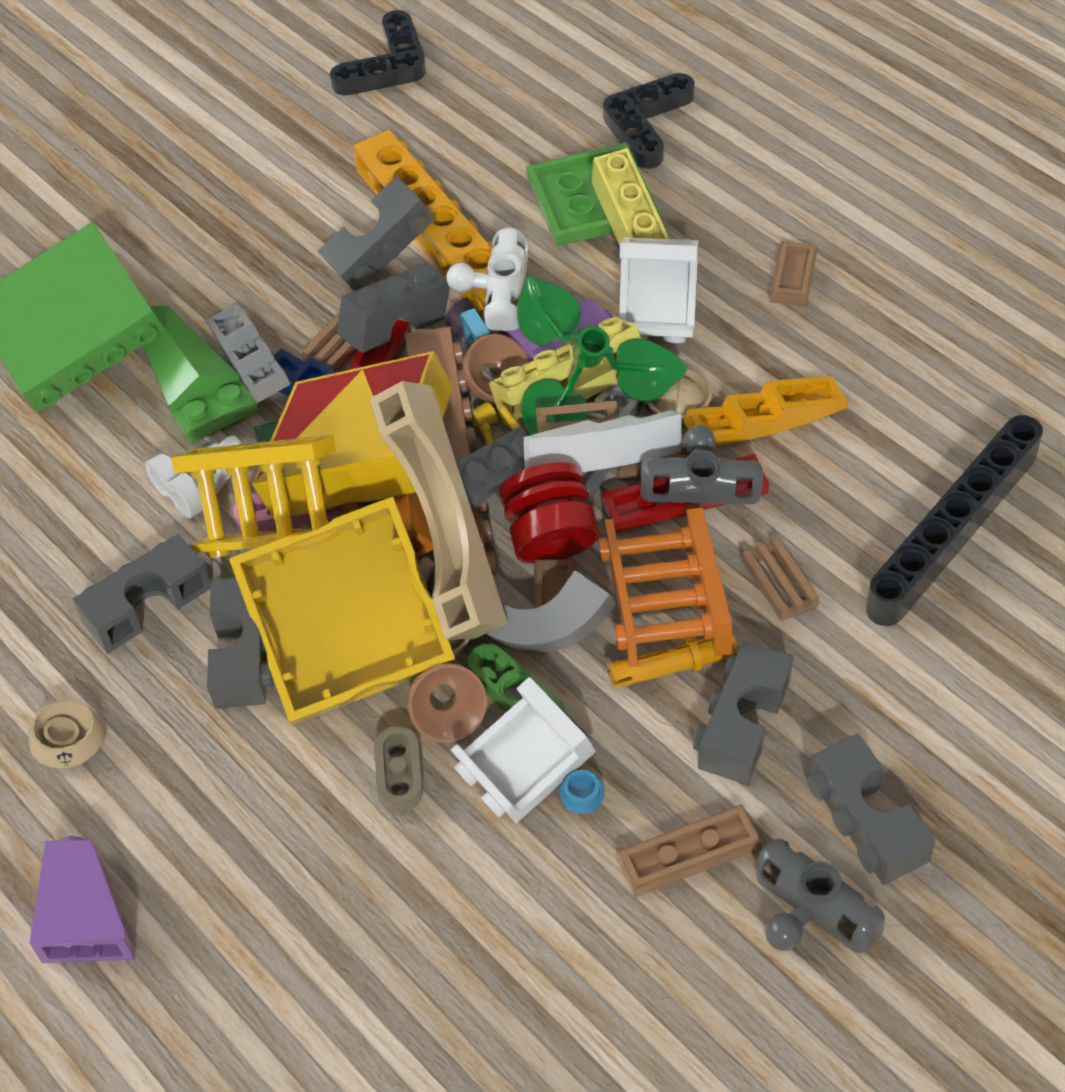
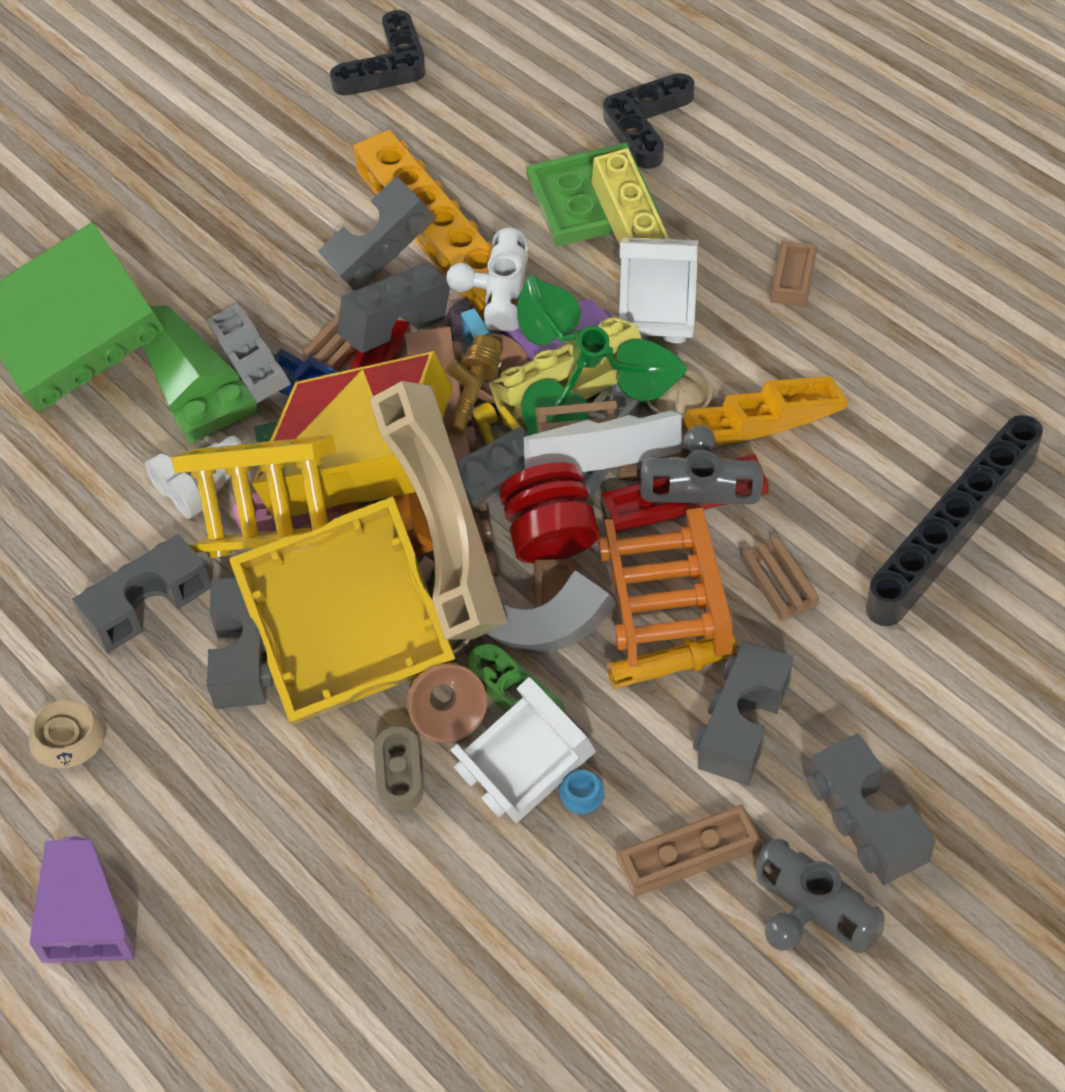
(478, 365): none -> pearl gold piece

